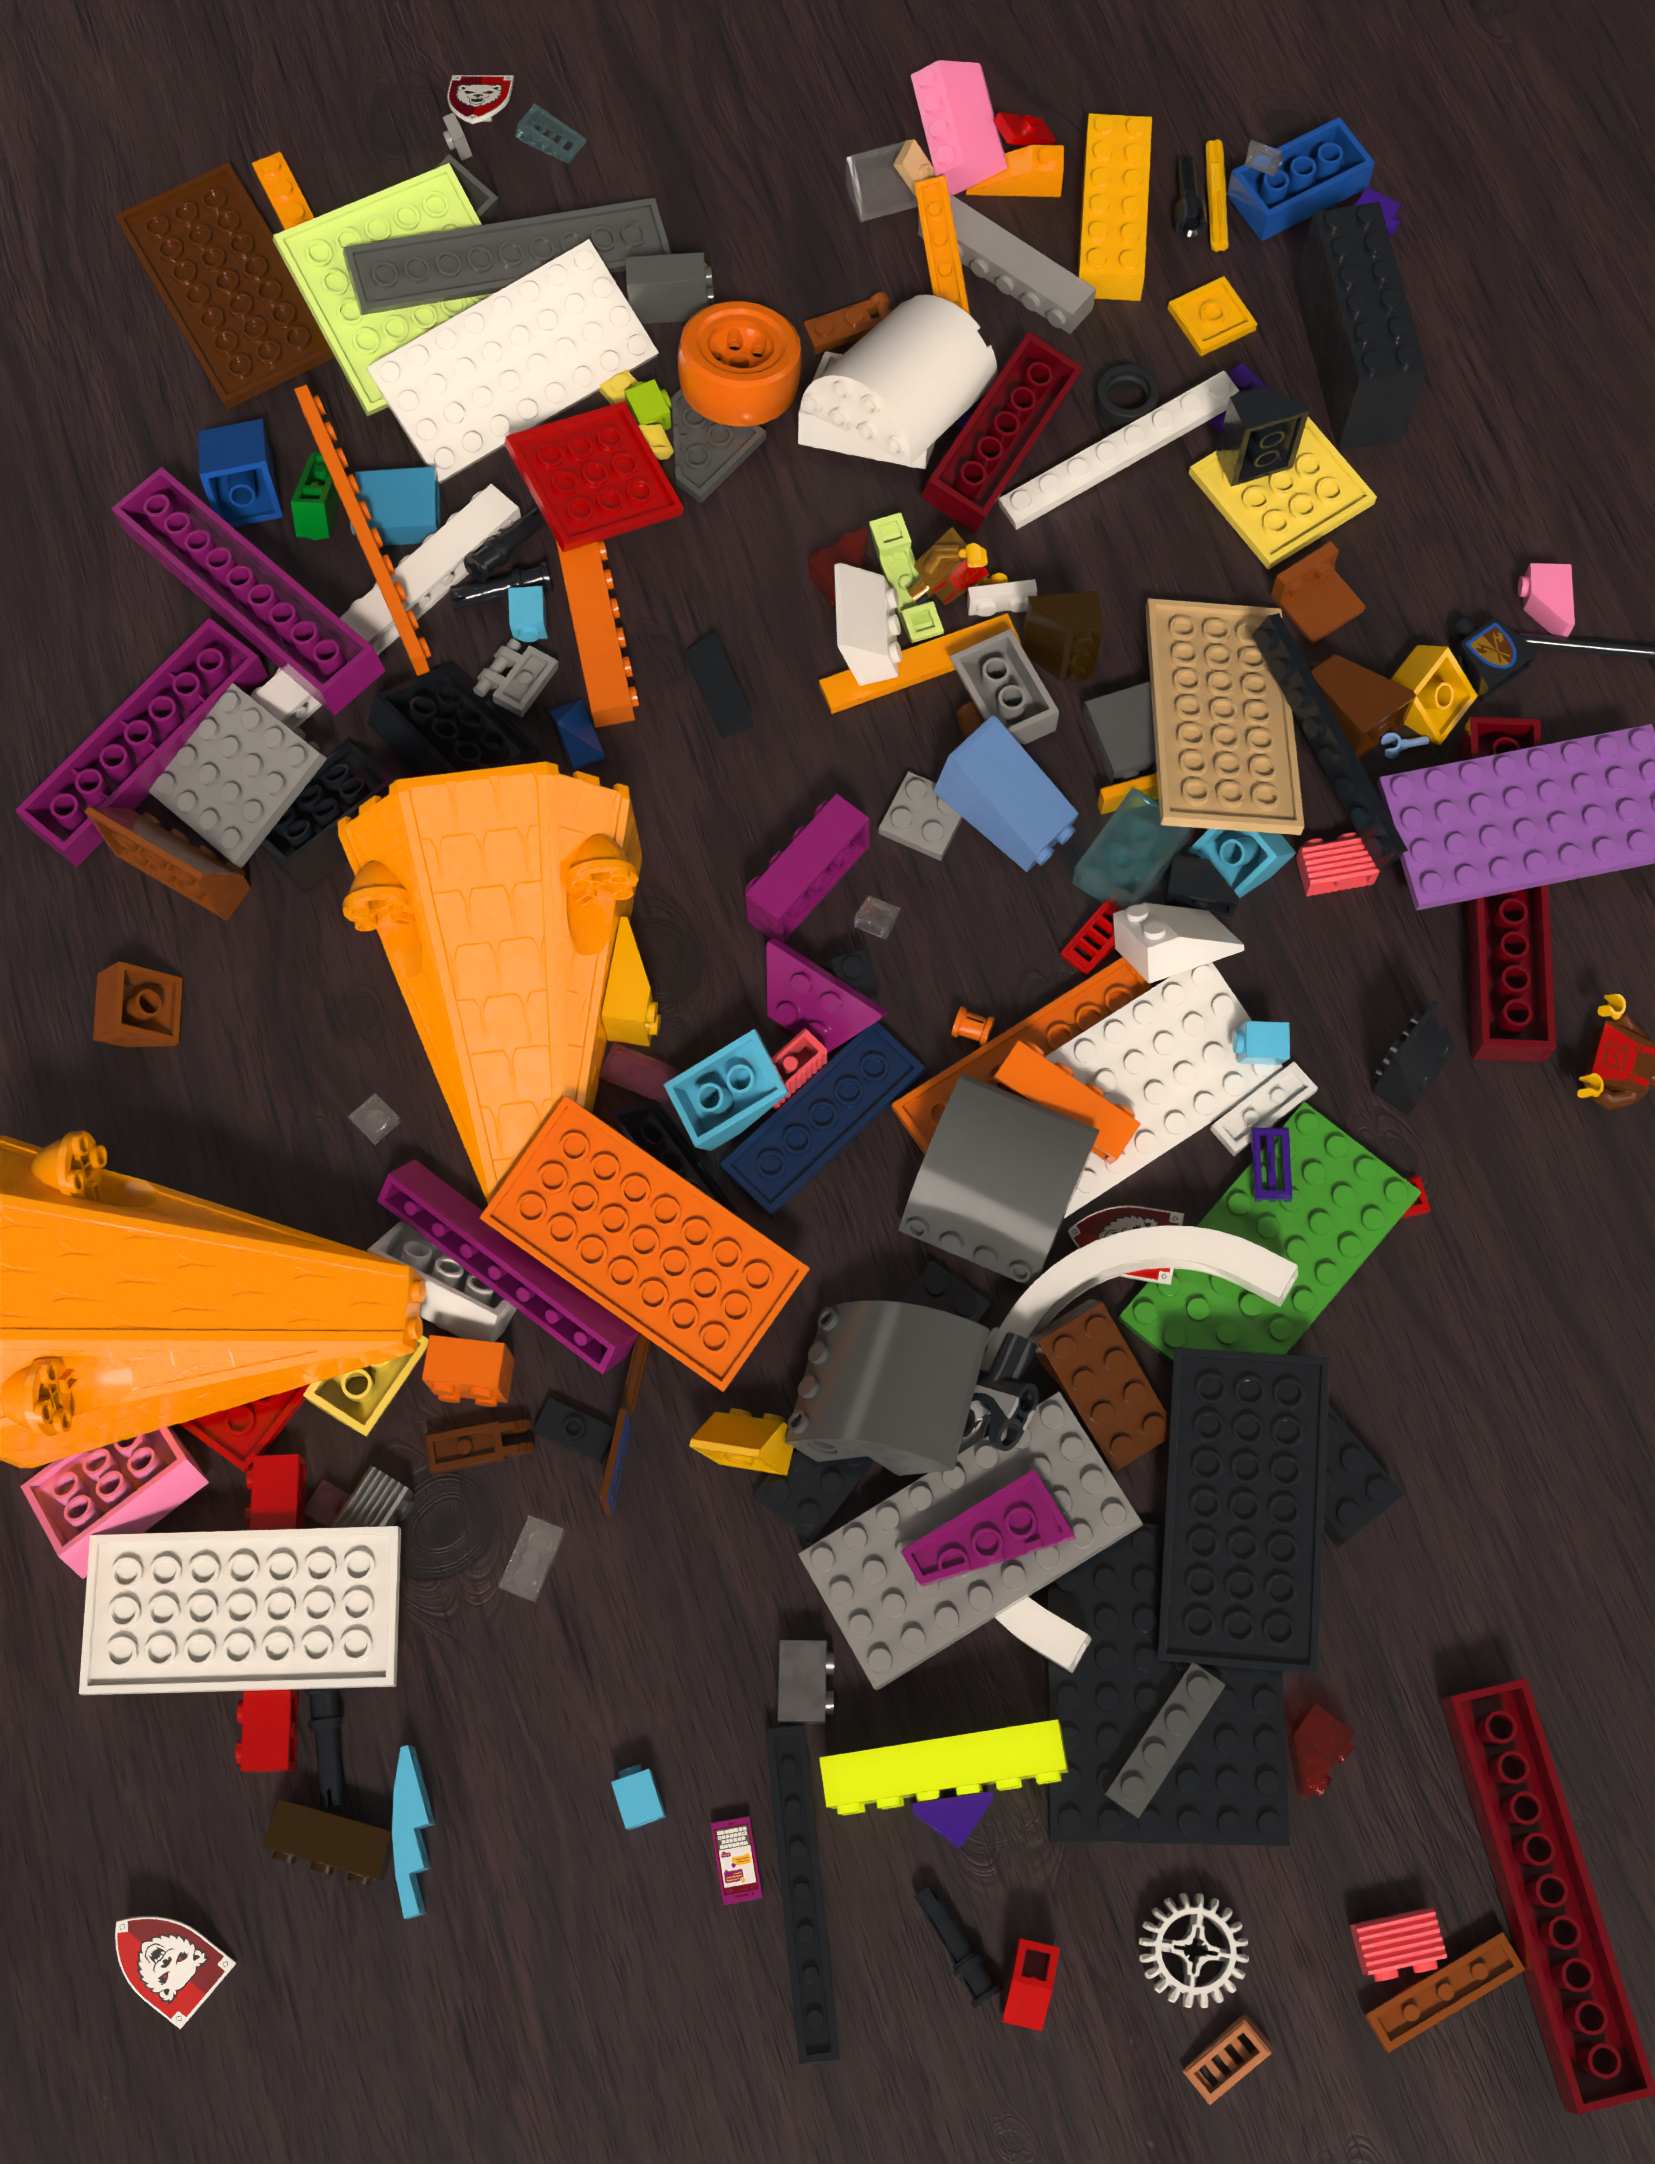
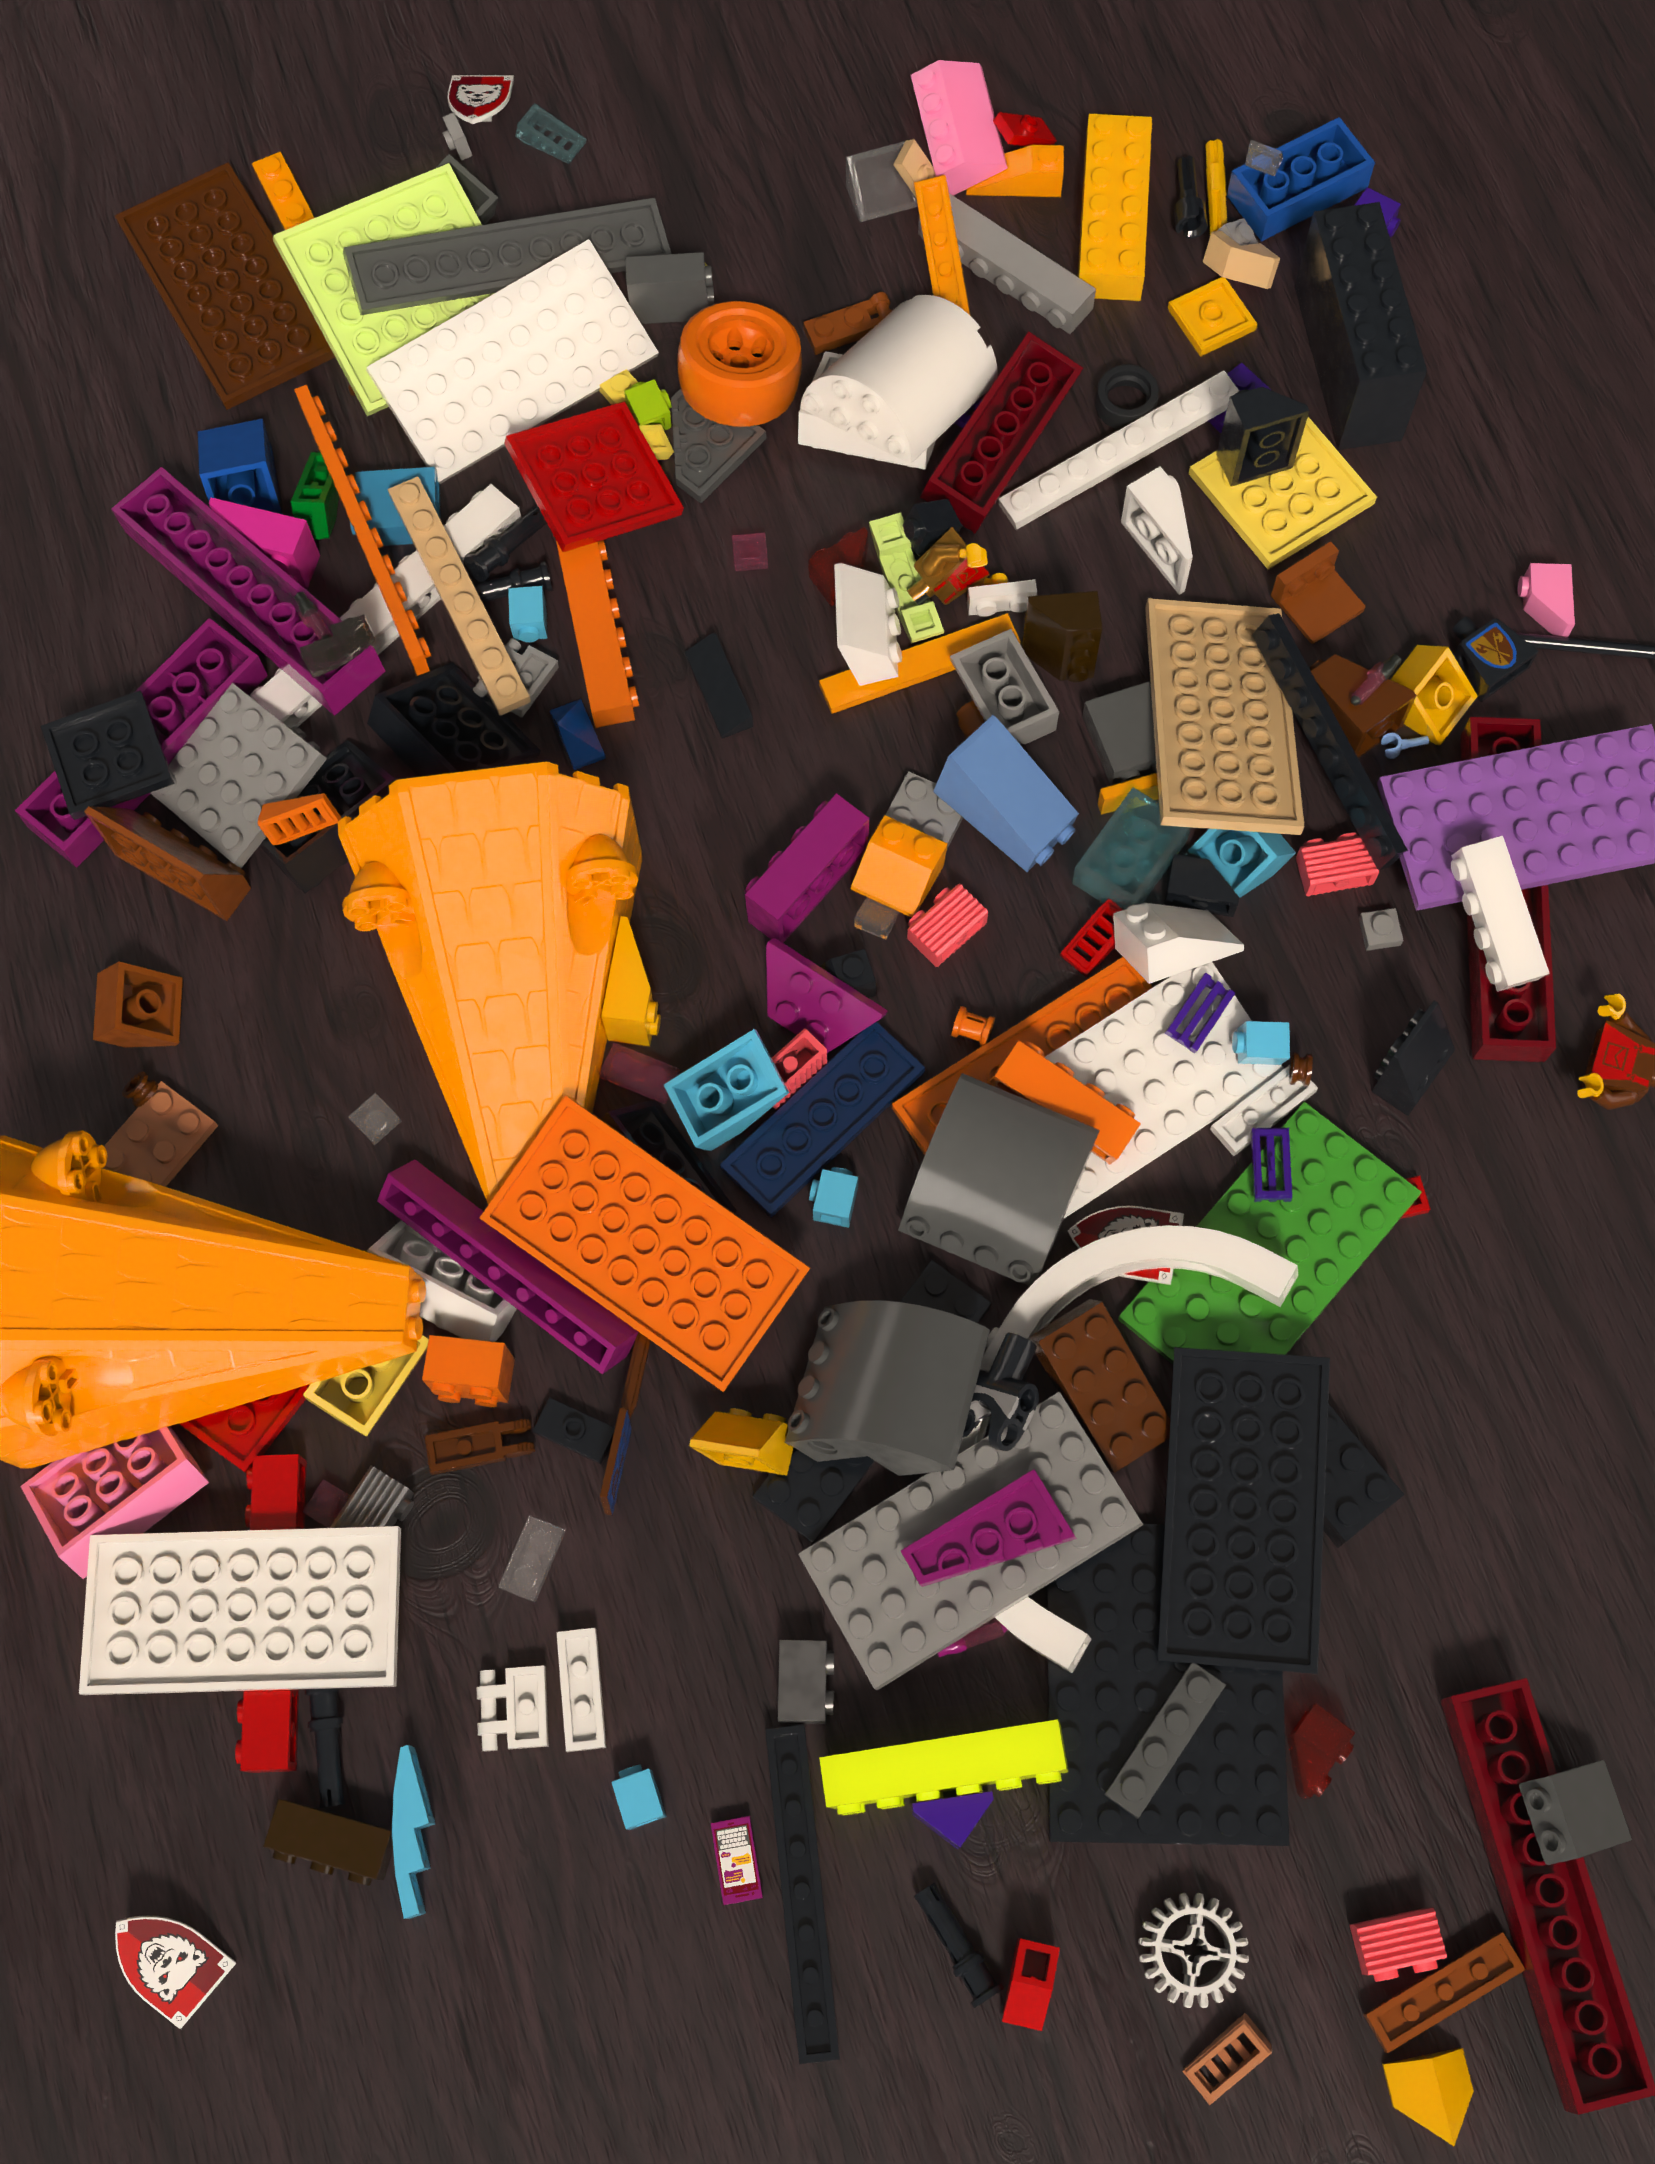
(107, 754): none -> black plate
(140, 1089): none -> reddish brown bush
(158, 1138): none -> nougat plate
(276, 535): none -> dark pink slope
(279, 829): none -> orange slope
(311, 617): none -> clear pink piece
(348, 641): none -> clear smoke slope
(459, 596): none -> tan plate
(525, 1706): none -> white plate
(581, 1690): none -> white plate
(750, 551): none -> clear pink plate
(834, 1196): none -> medium azure brick
(899, 866): none -> light orange slope
(928, 523): none -> black slope
(946, 924): none -> coral brick
(975, 1638): none -> clear pink piece
(1158, 524): none -> white slope
(1216, 988): none -> dark purple tile
(1239, 232): none -> light grey plate
(1245, 263): none -> tan slope
(1300, 1069): none -> reddish brown bush
(1376, 676): none -> clear pink piece
(1380, 929): none -> light grey plate
(1432, 2090): none -> yellow slope
(1499, 914): none -> white brick
(1575, 1812): none -> dark grey panel

